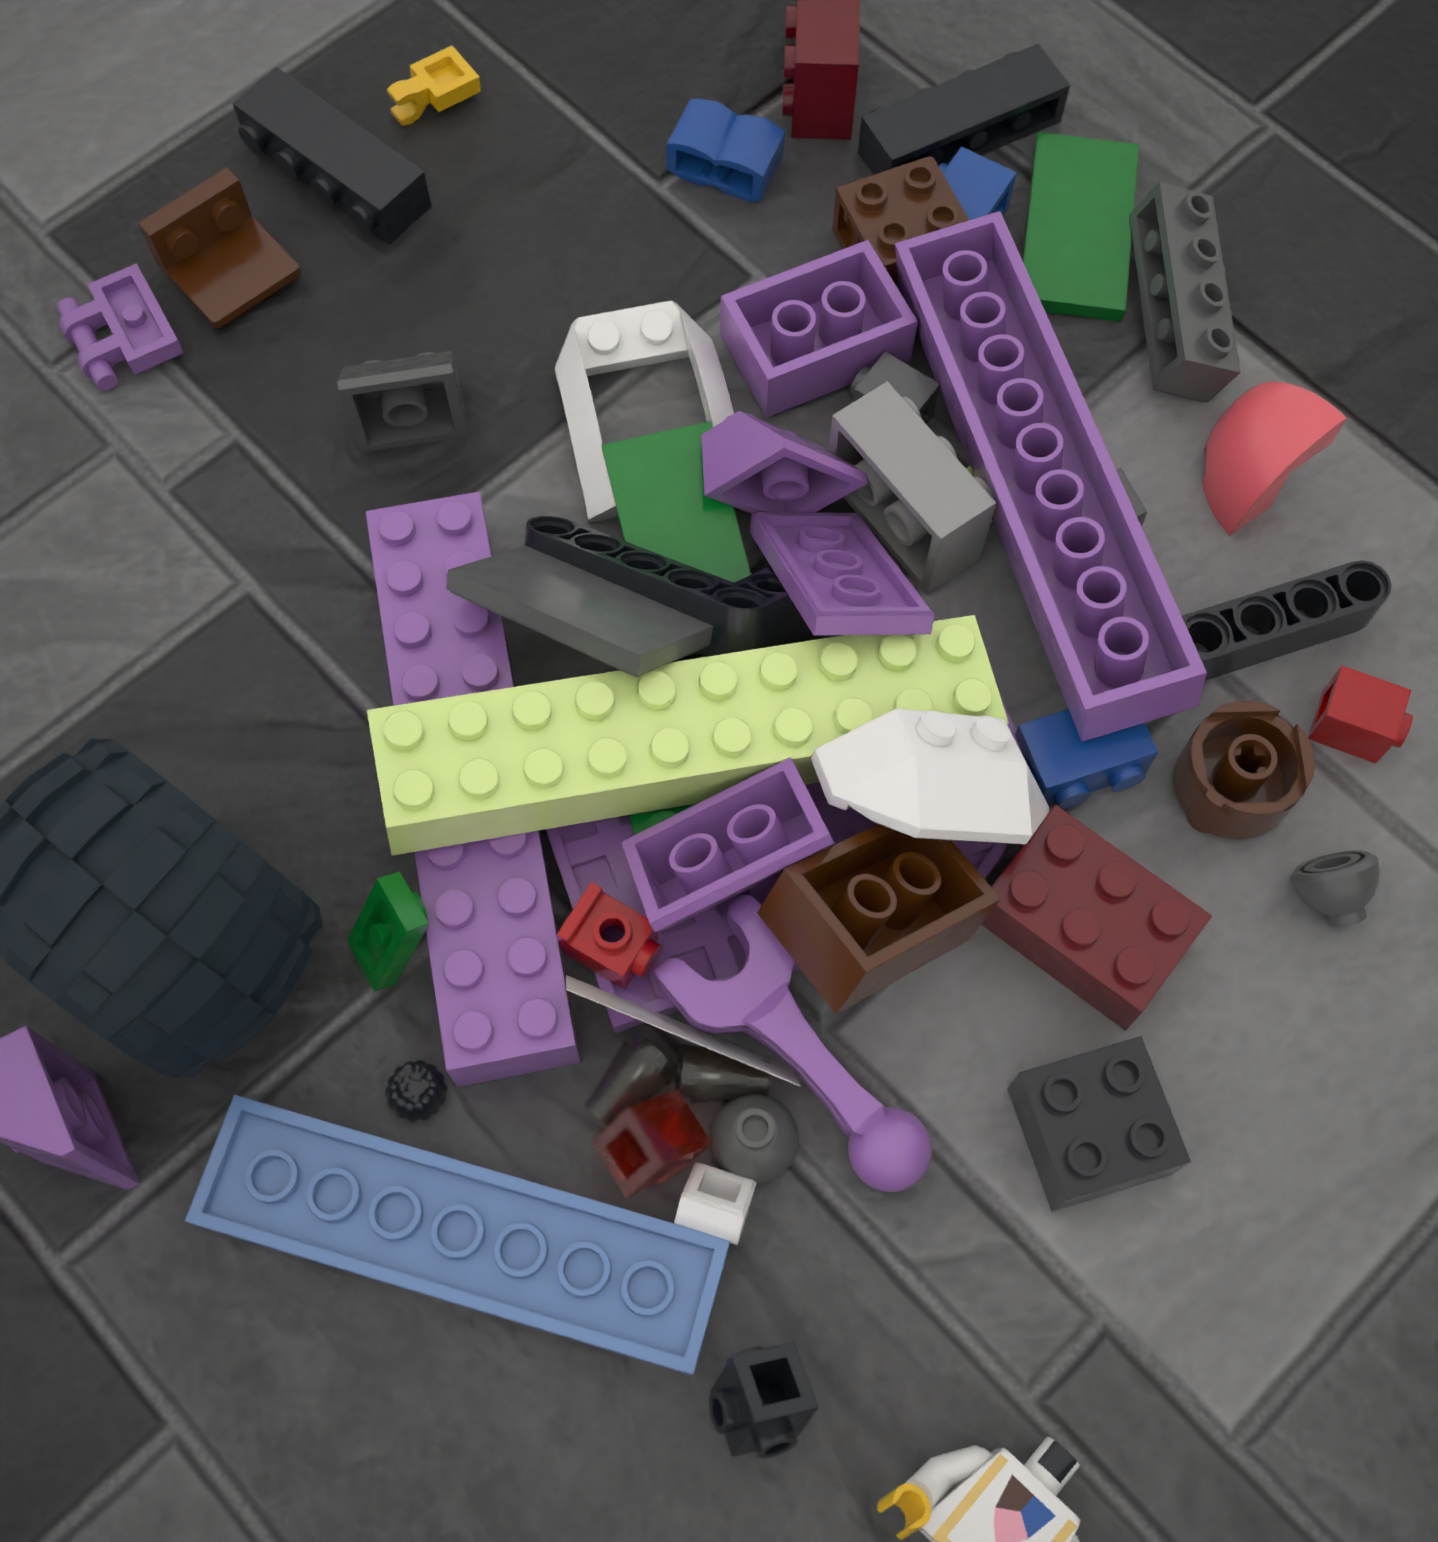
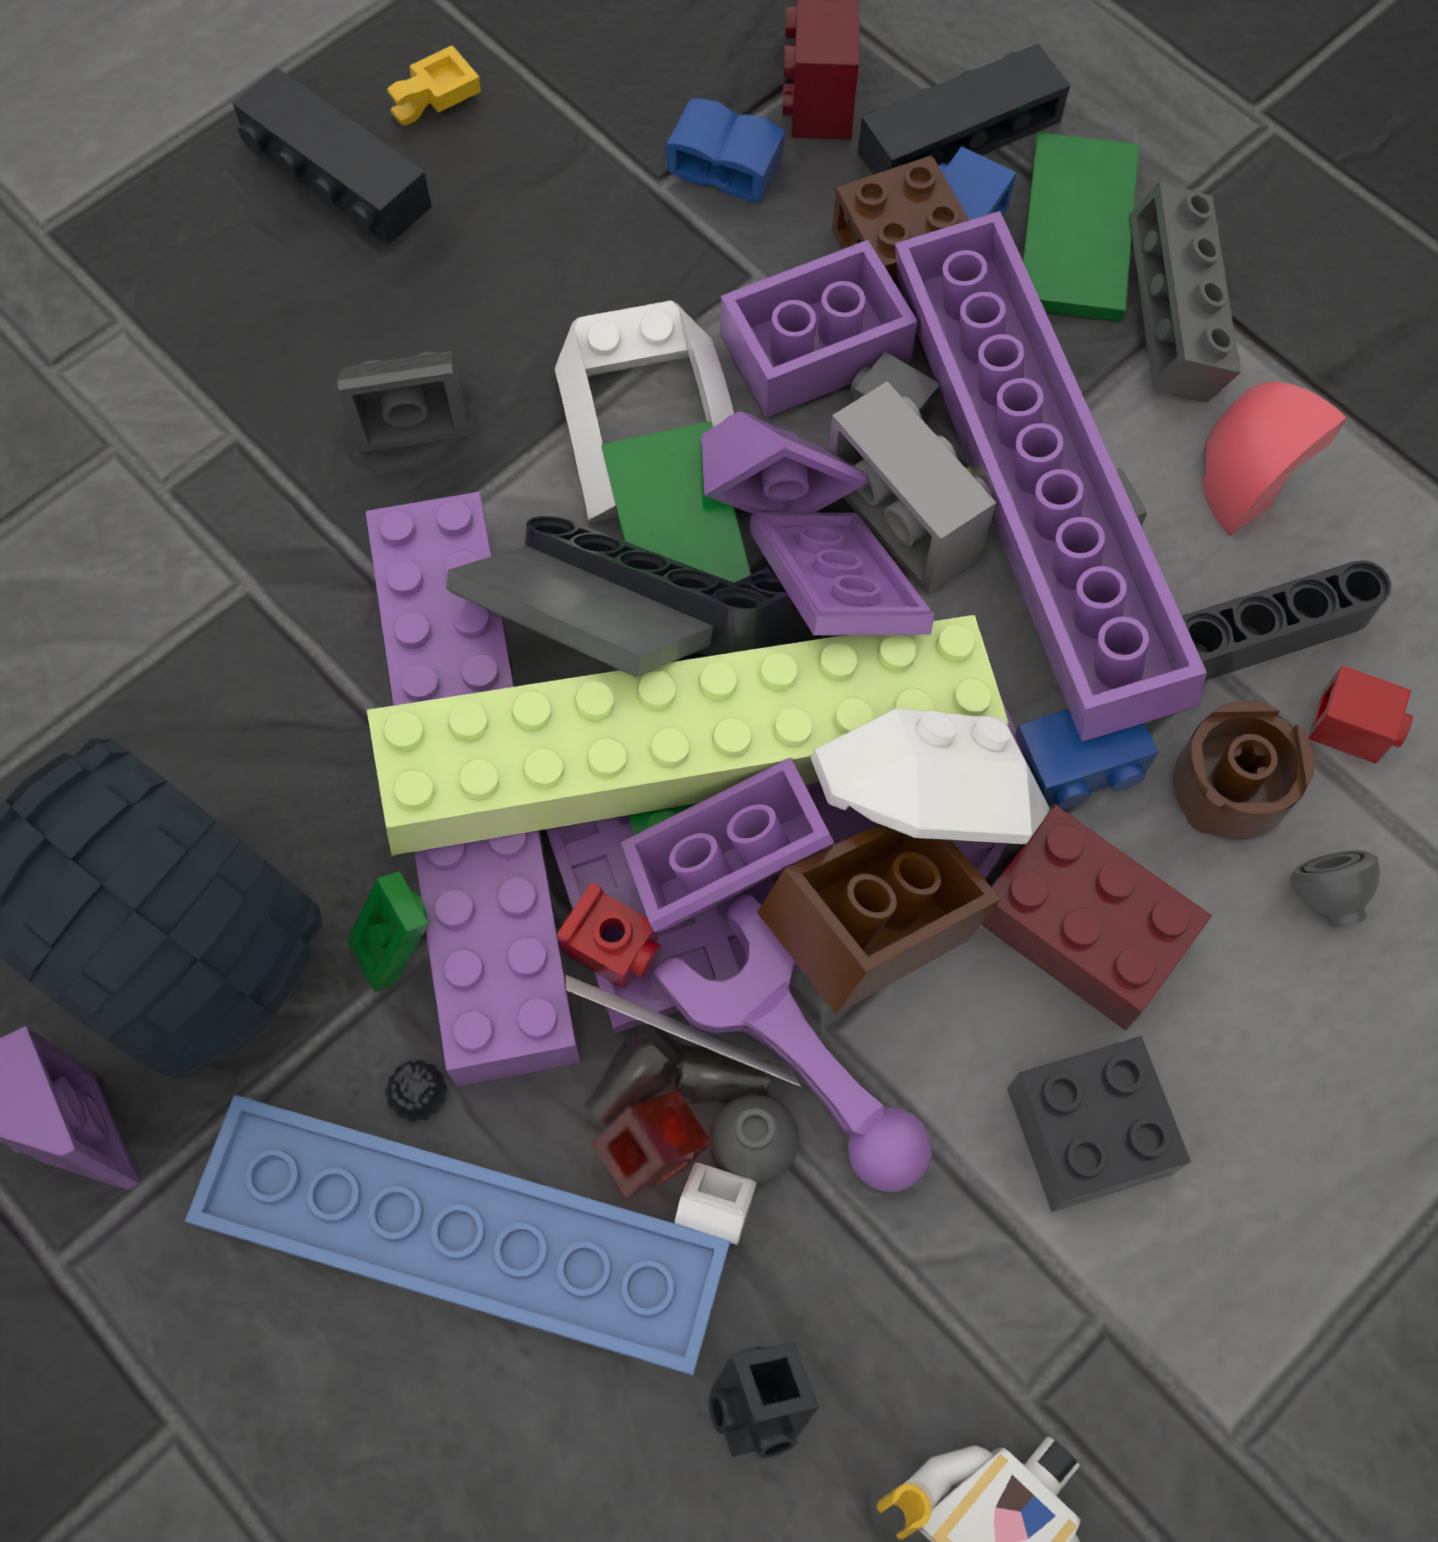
(133, 316): medium lavender plate -> none
(217, 249): reddish brown bracket -> none

